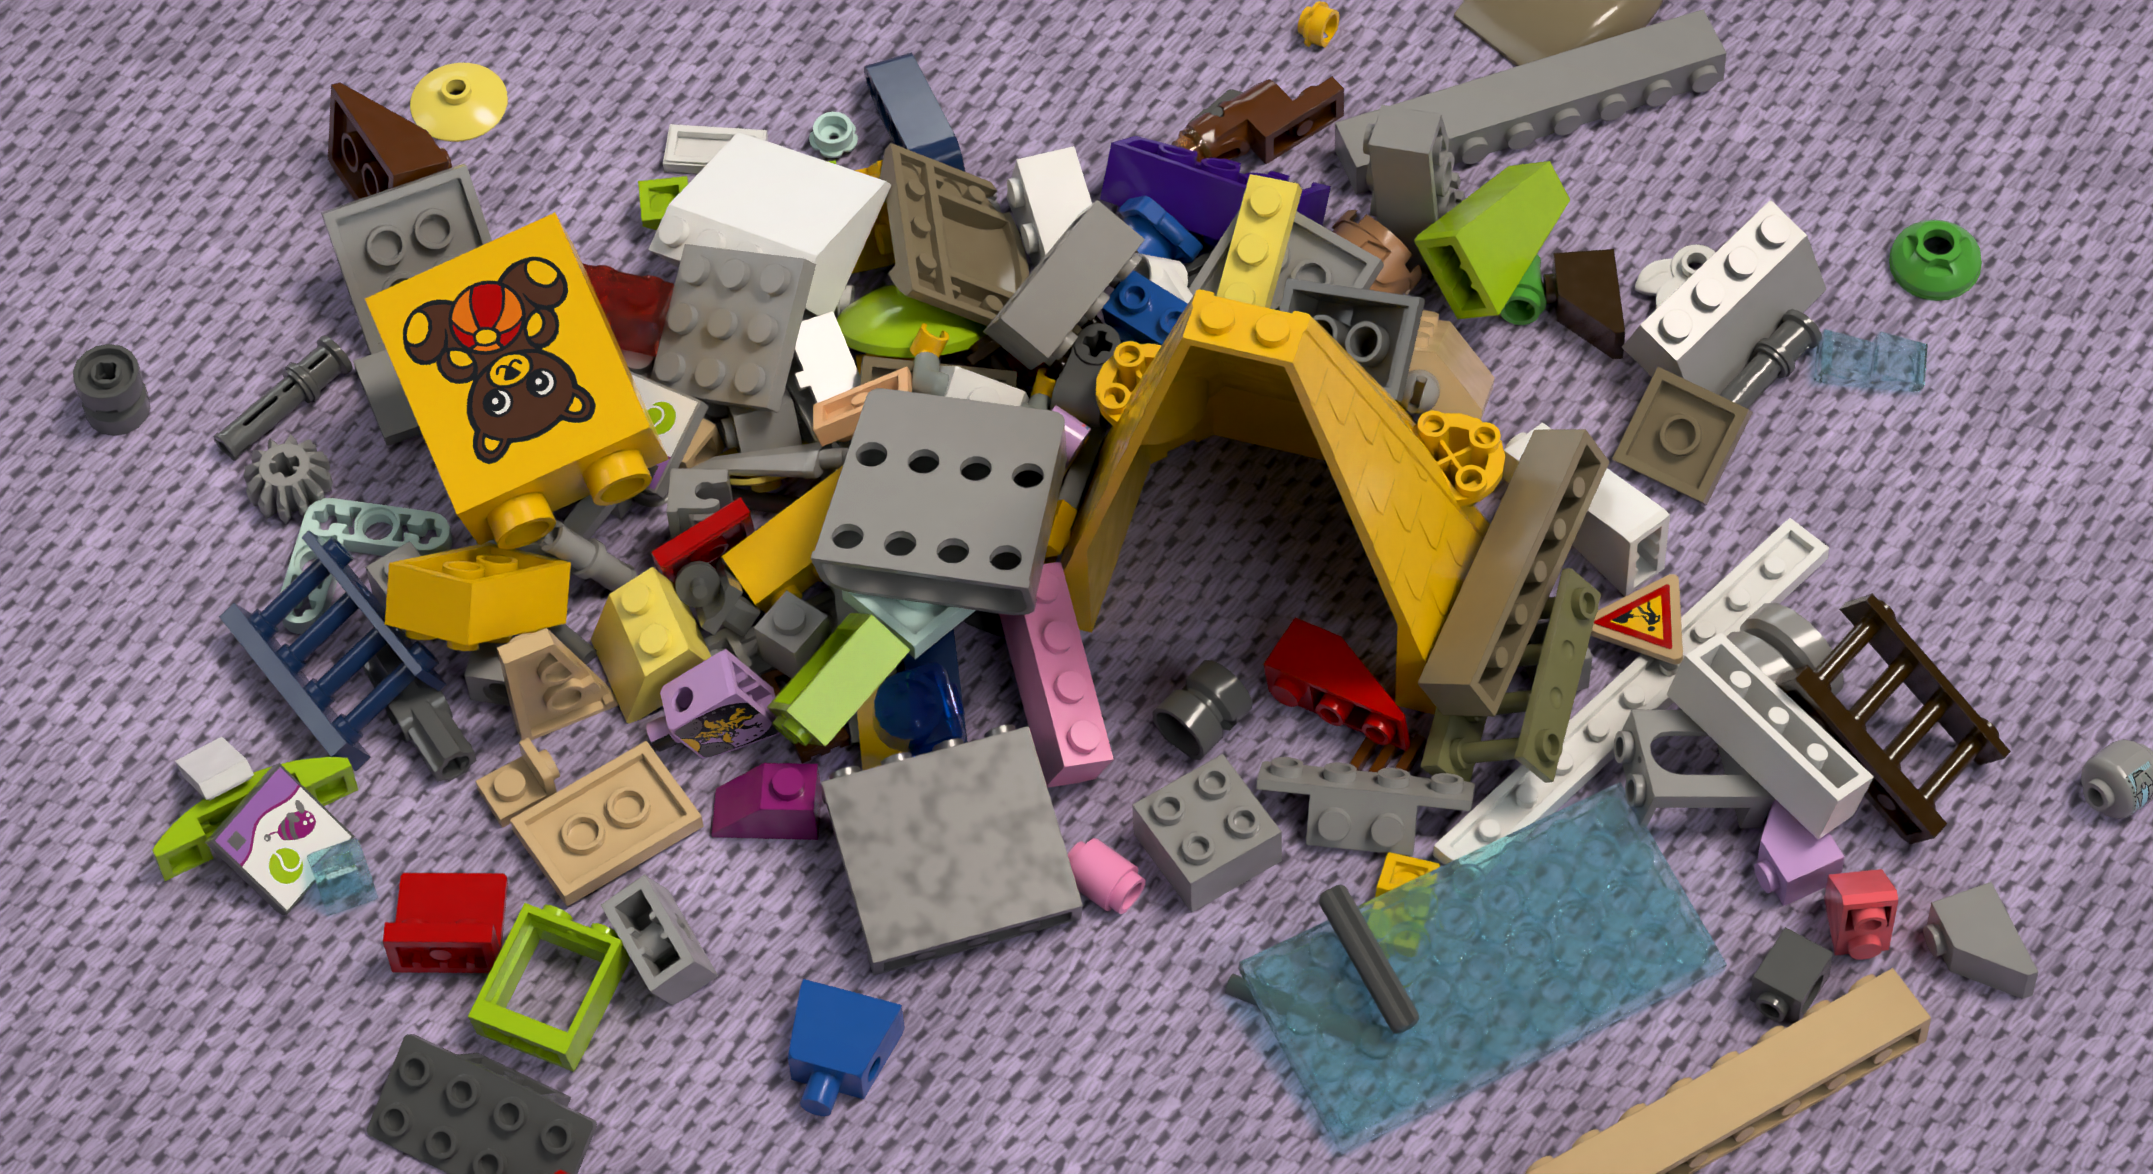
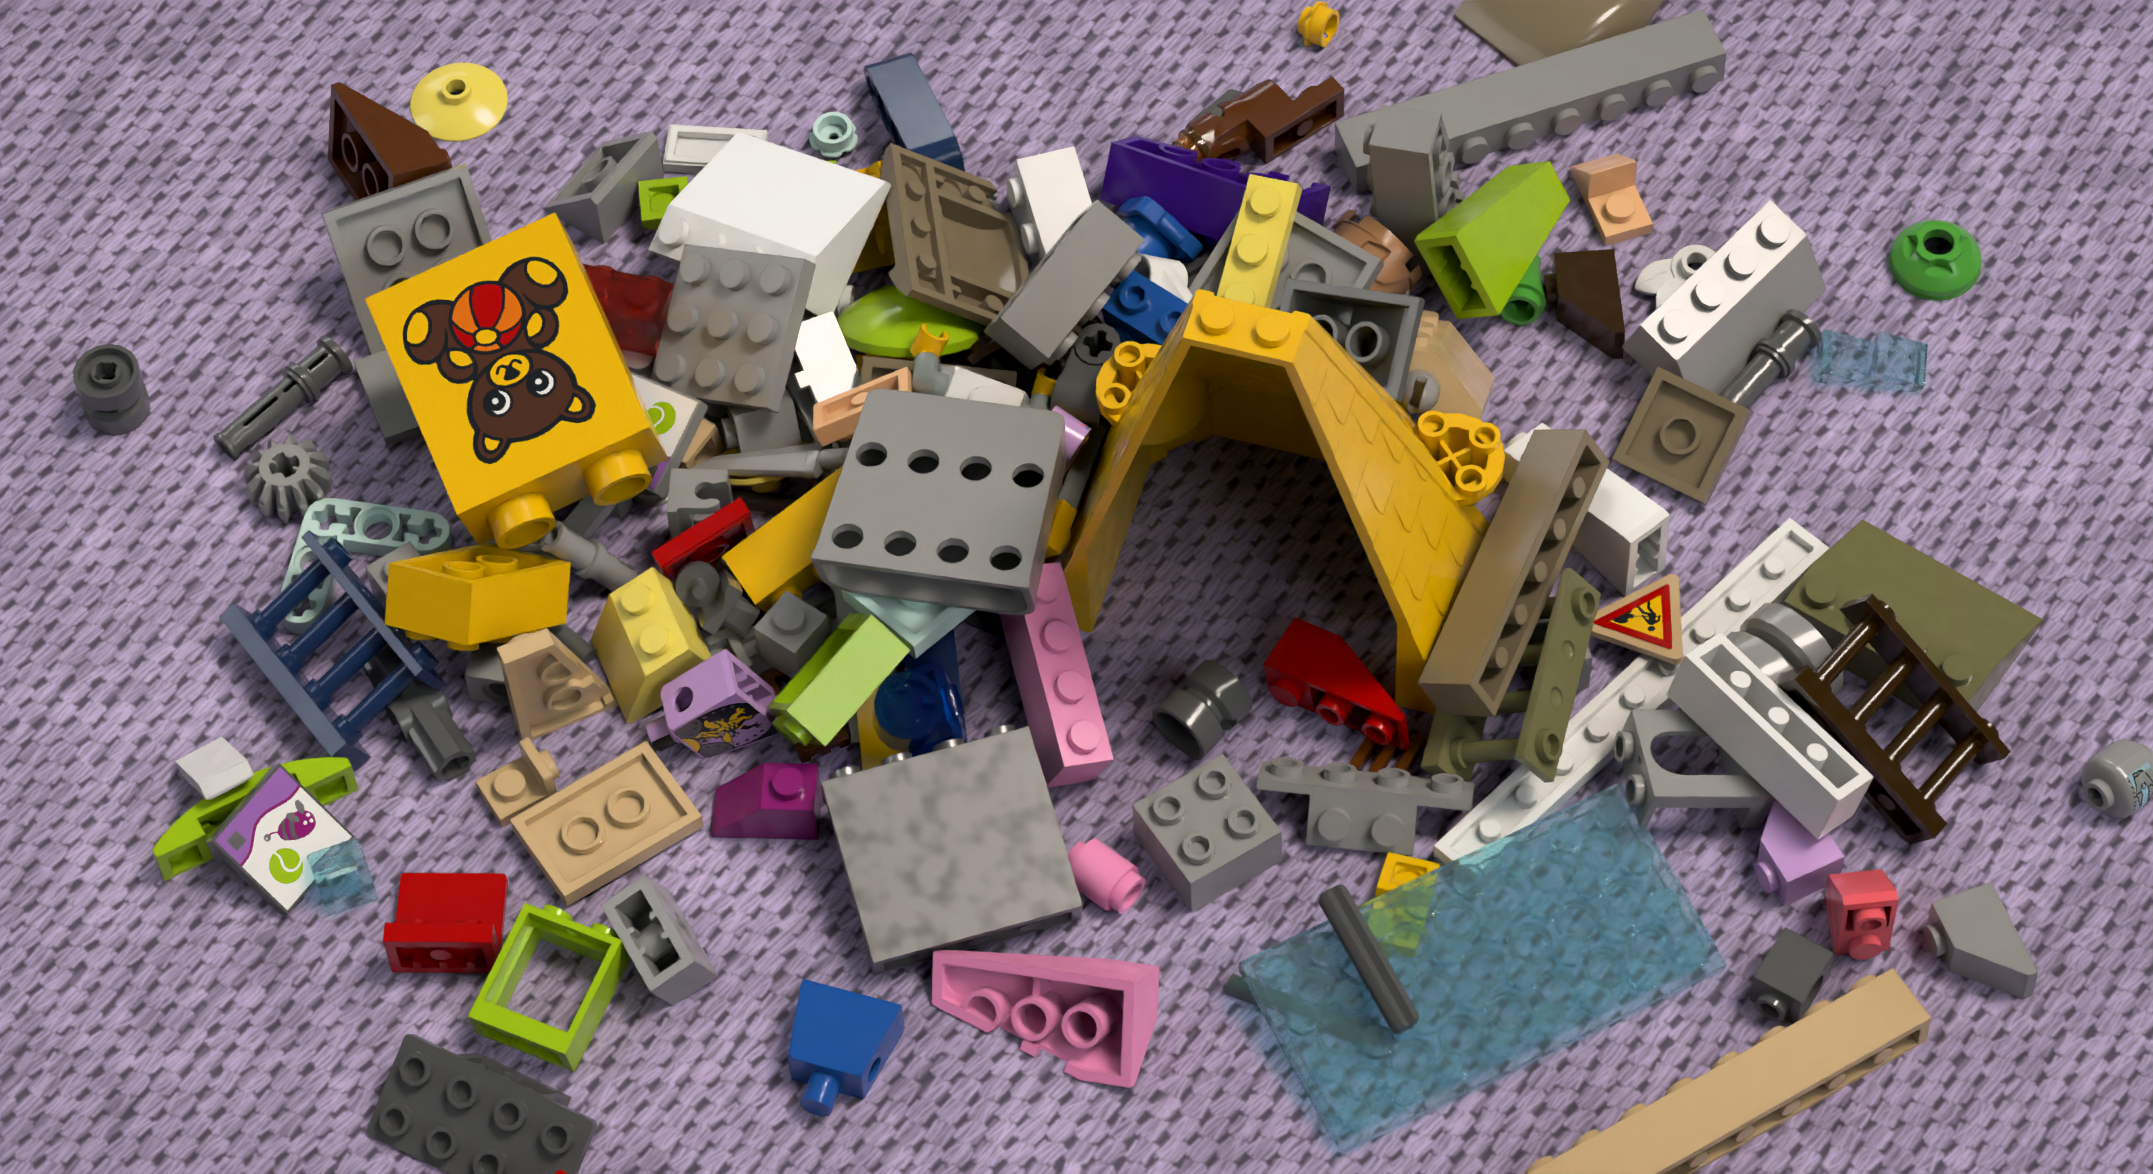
(606, 185): none -> light grey slope
(1076, 1008): none -> bright pink wedge
(1612, 197): none -> light nougat slope
(1950, 617): none -> olive slope

